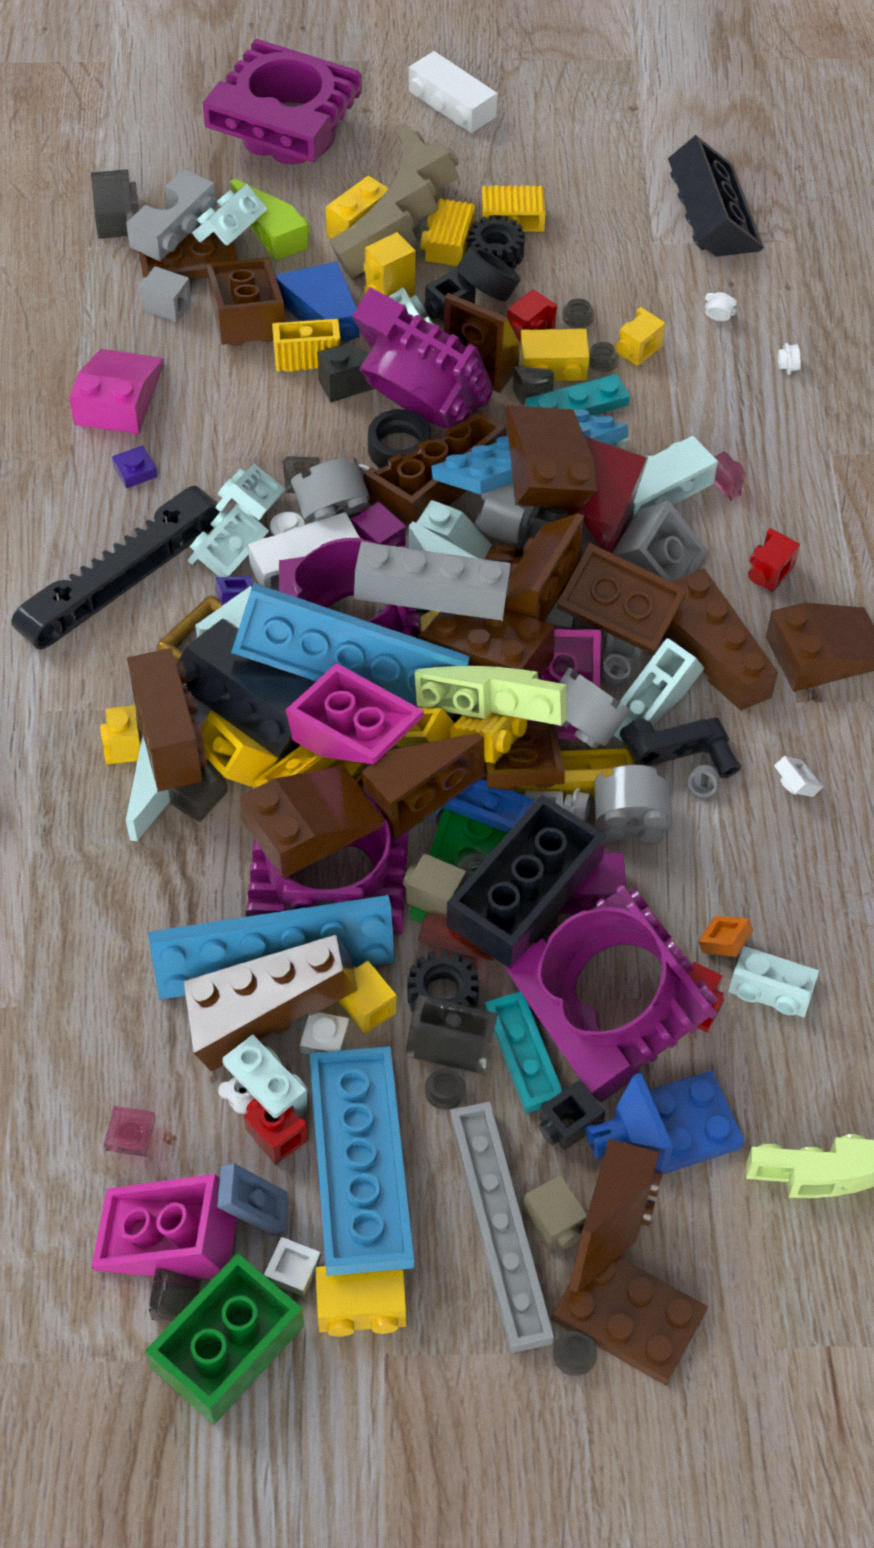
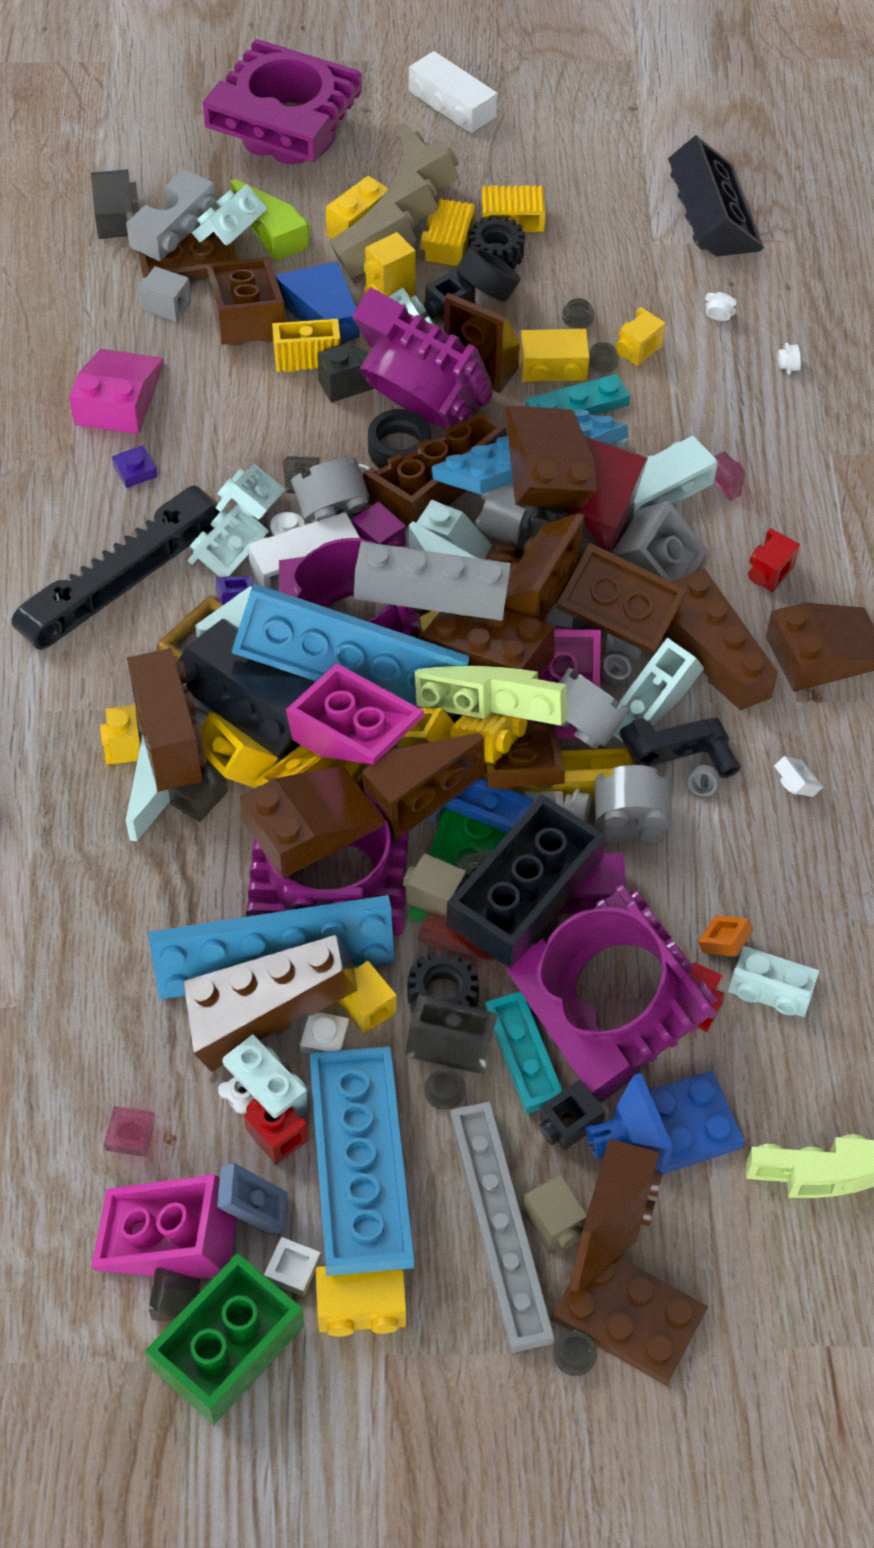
(531, 382): clear smoke slope -> none
(532, 313): red brick -> none

